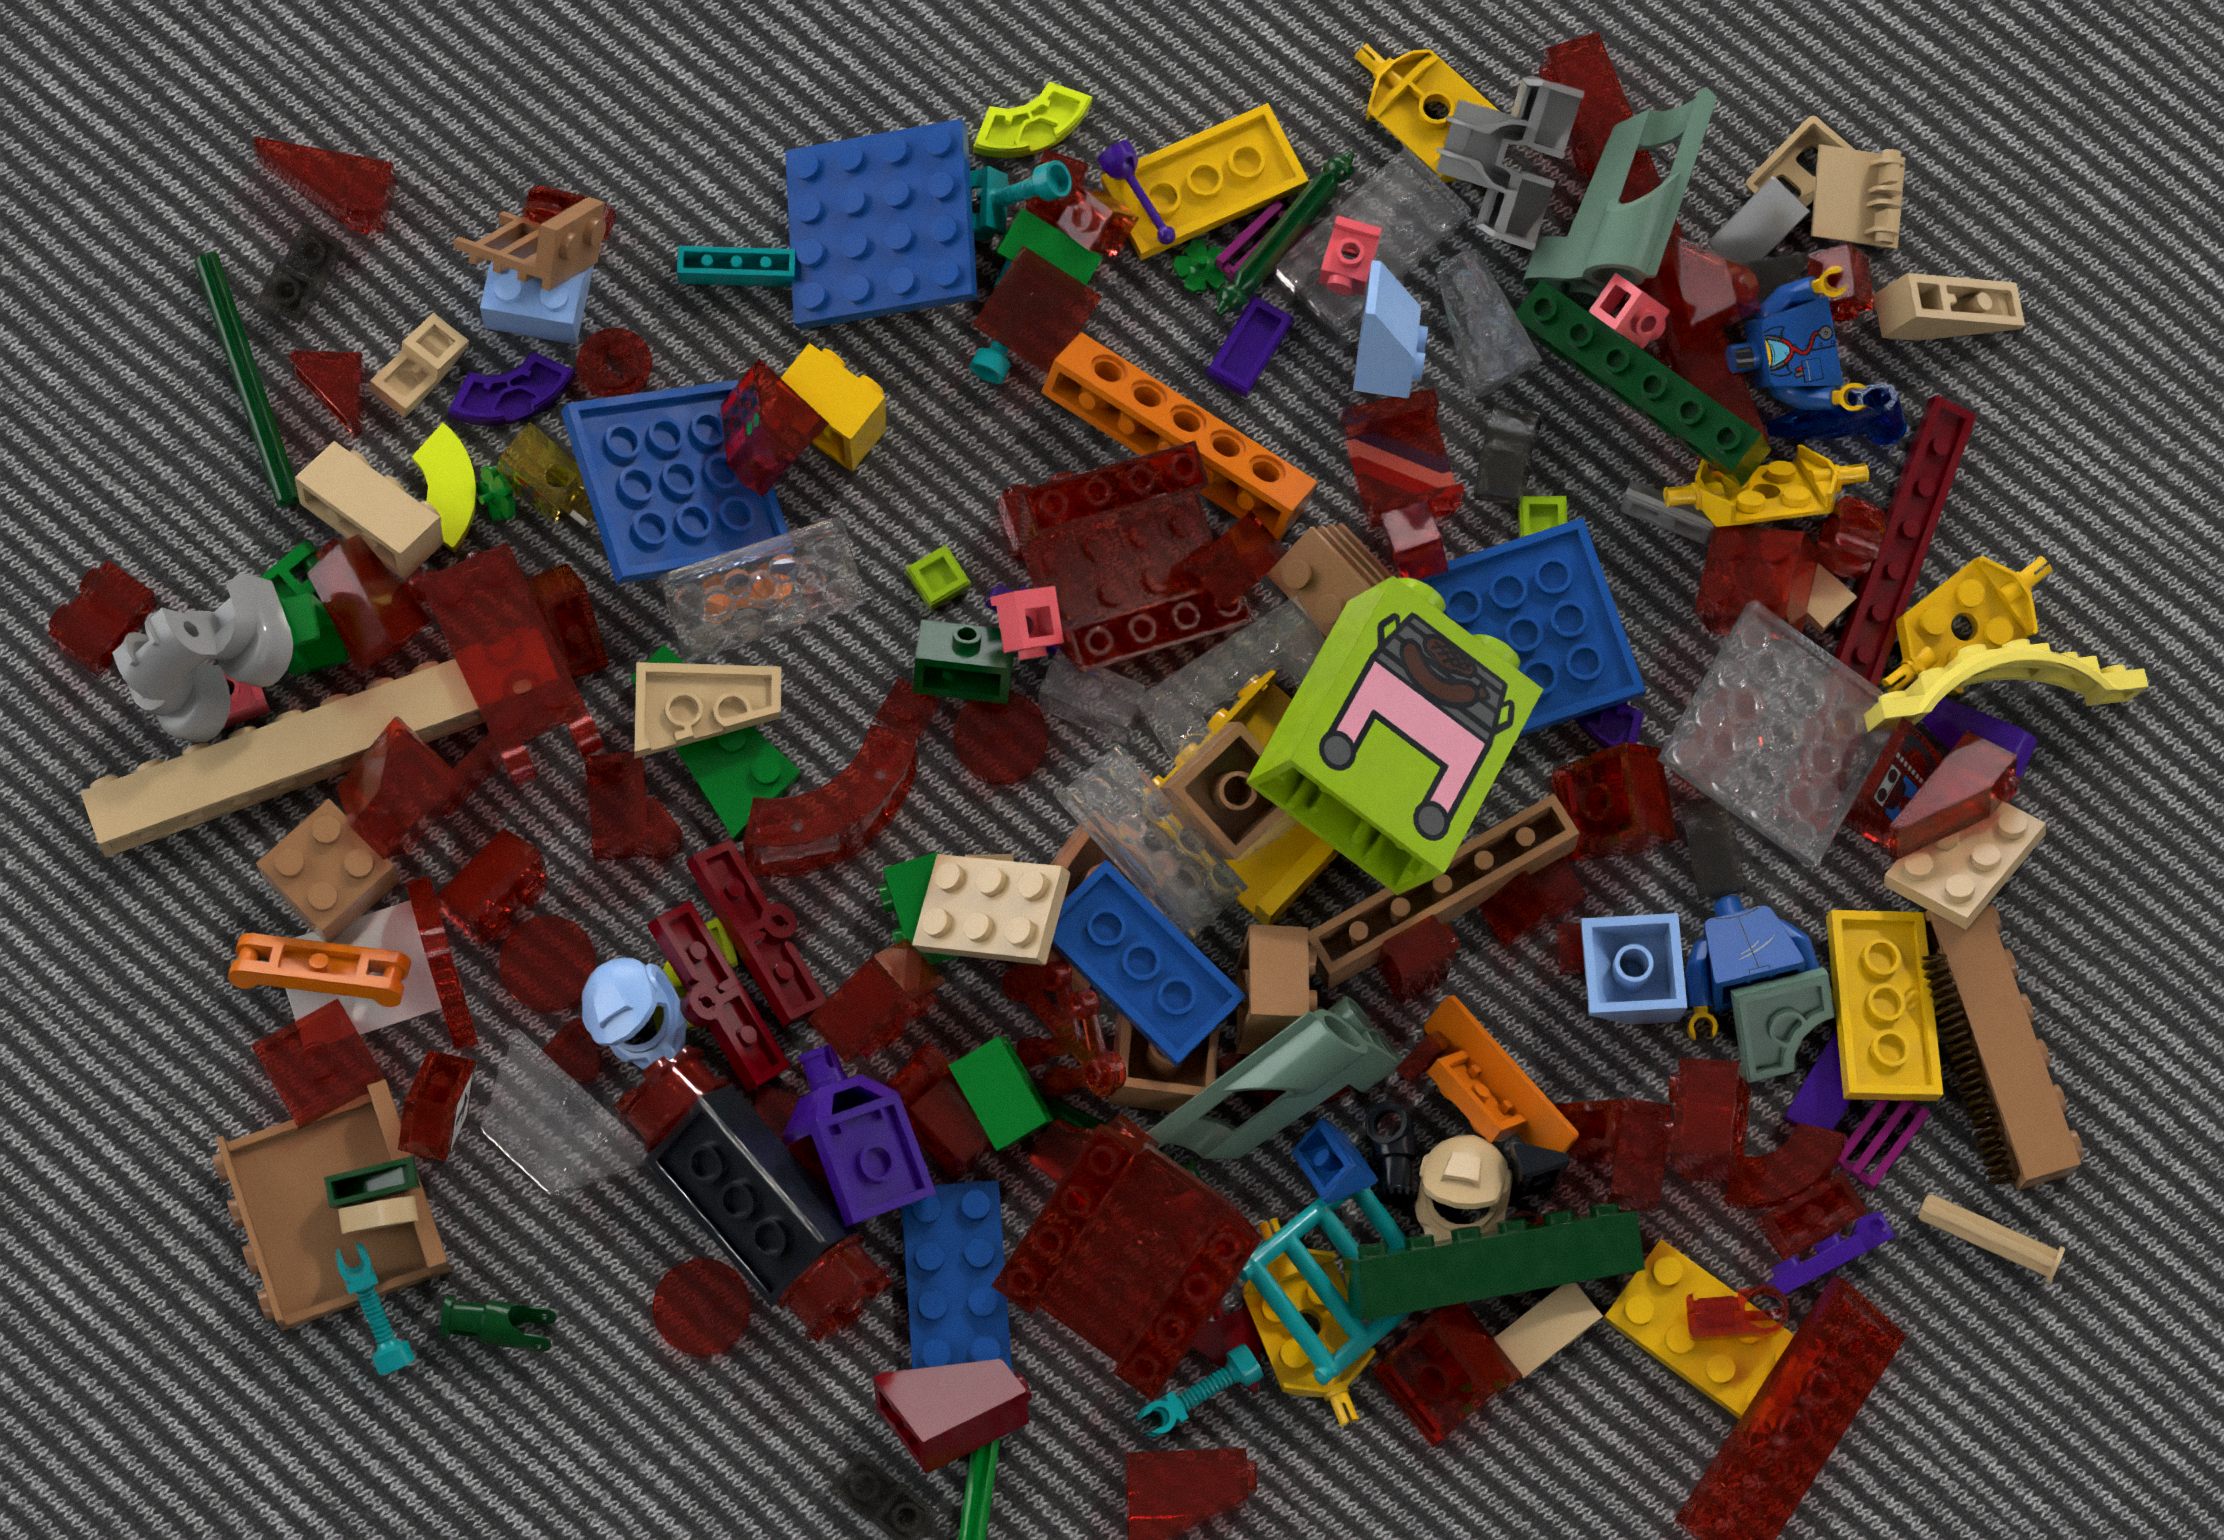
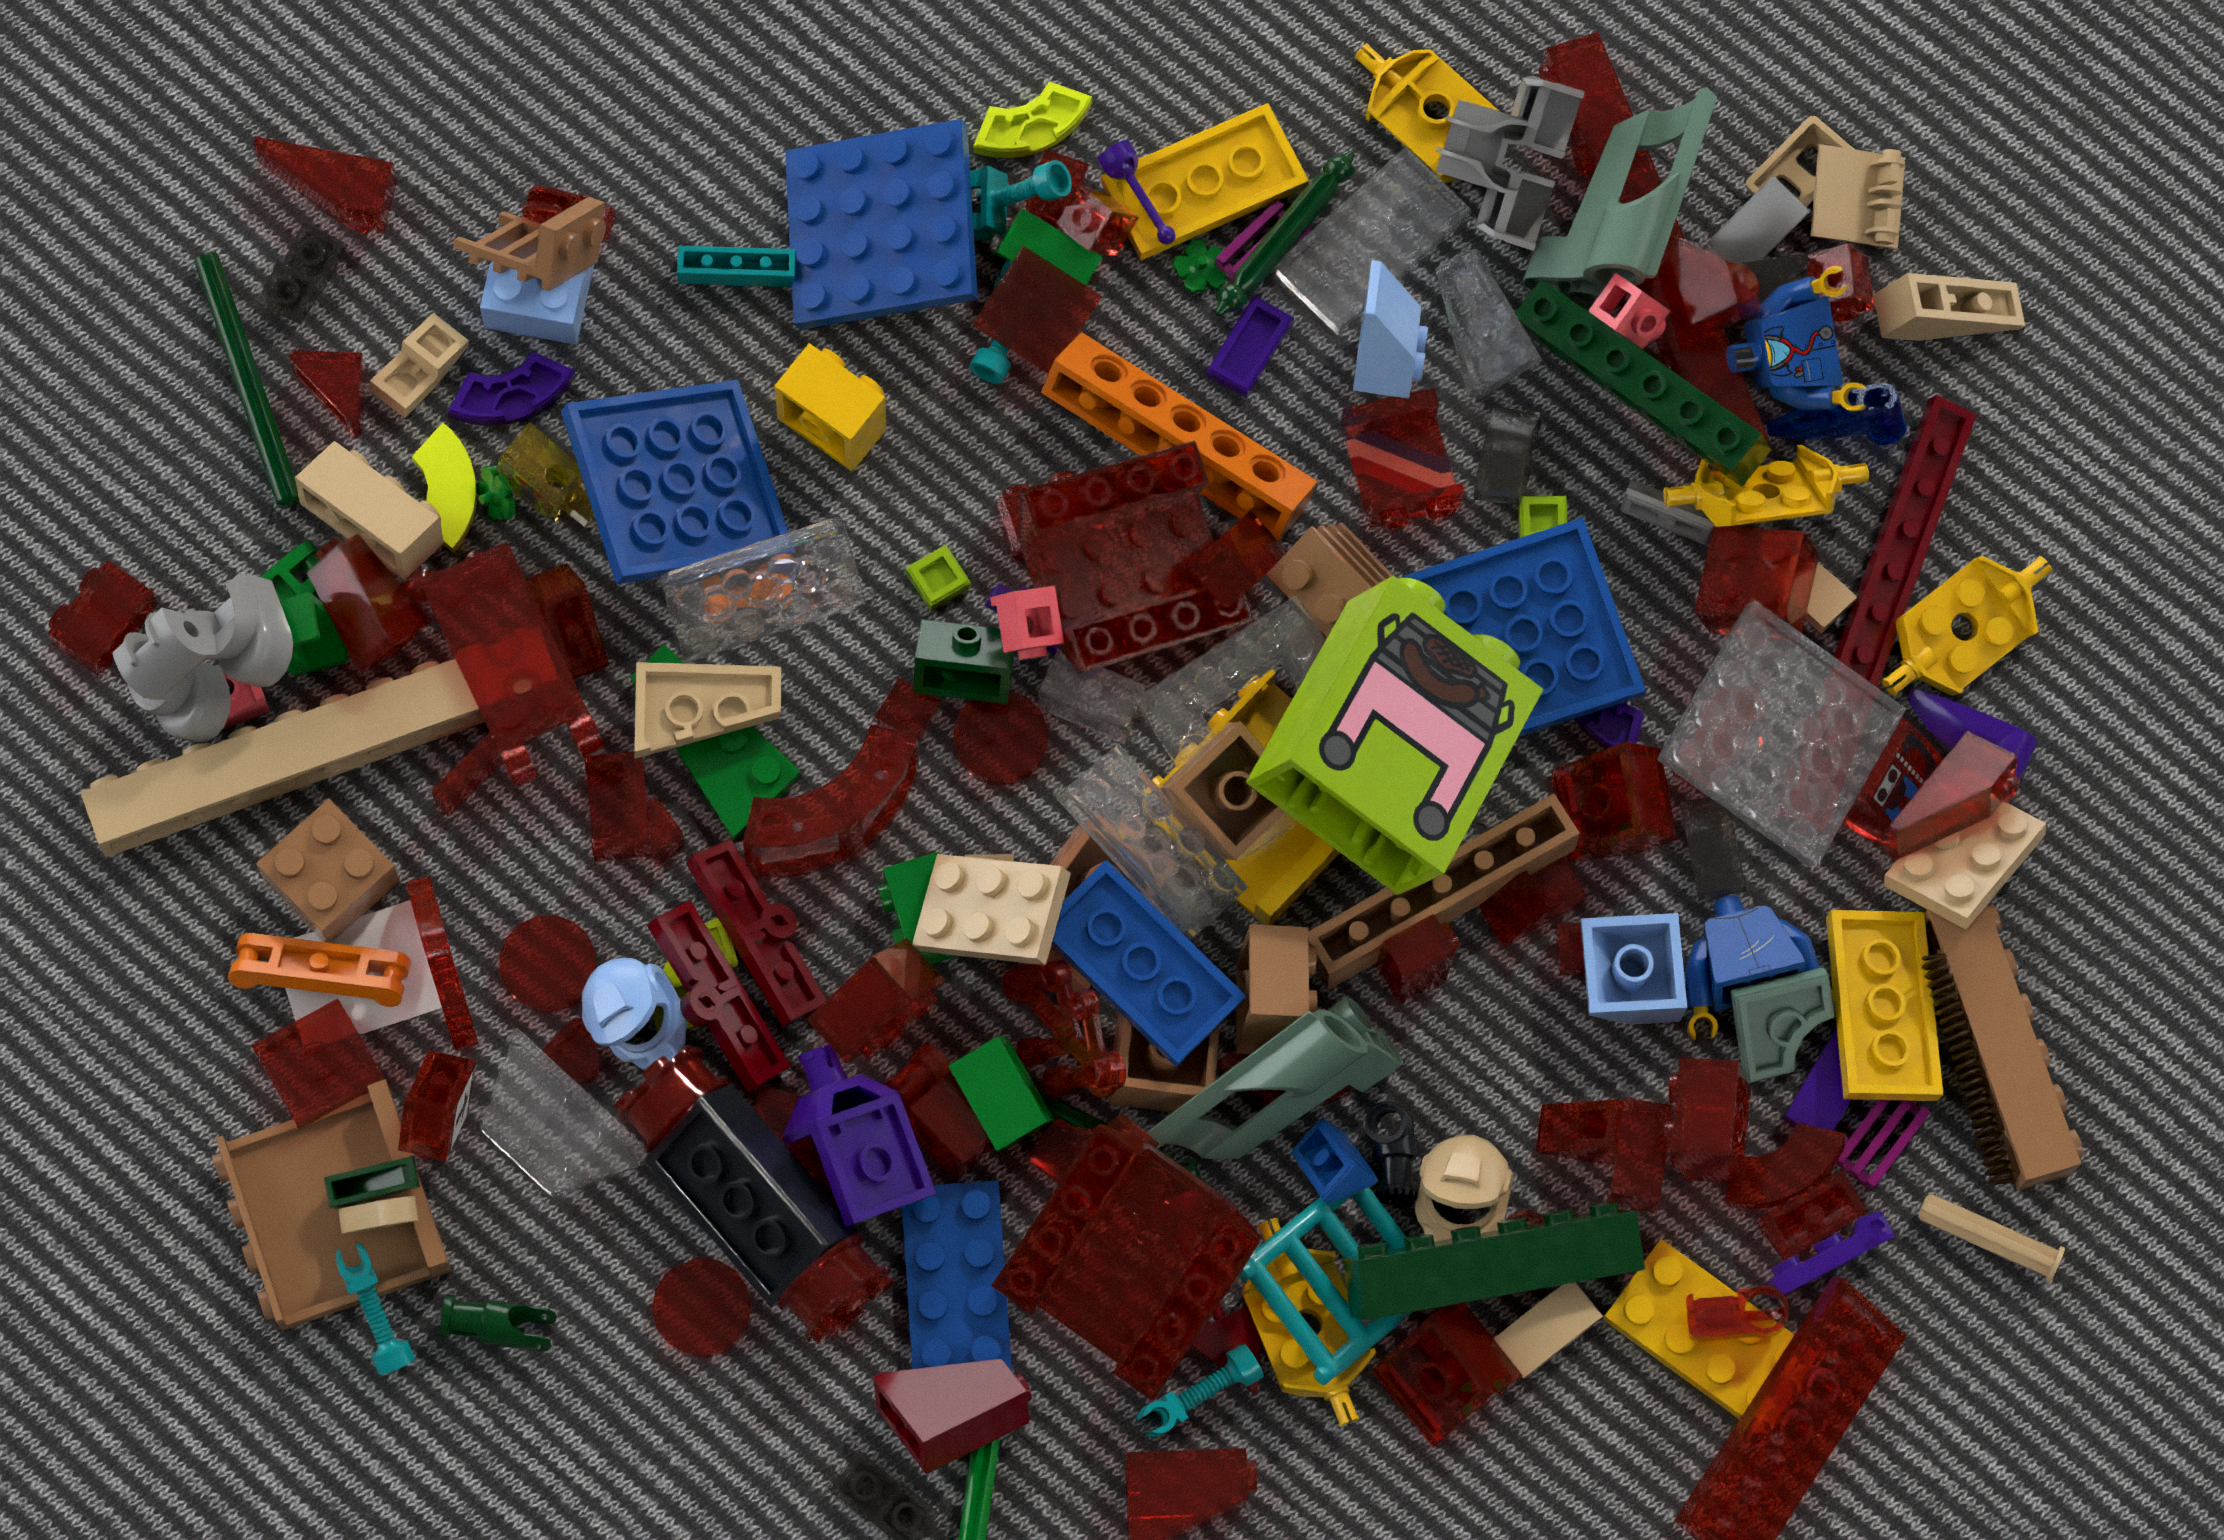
(397, 790): clear red slope -> none
(494, 887): clear red slope -> none
(624, 346): clear red gear -> none
(766, 428): clear red slope -> none
(1355, 240): coral brick -> none
(1414, 541): clear red brick -> none
(1423, 1056): clear red tile -> none
(1491, 1085): orange bracket -> none
(1535, 1168): black slope -> none
(1851, 537): clear red gear -> none
(2011, 662): light yellow piece -> none

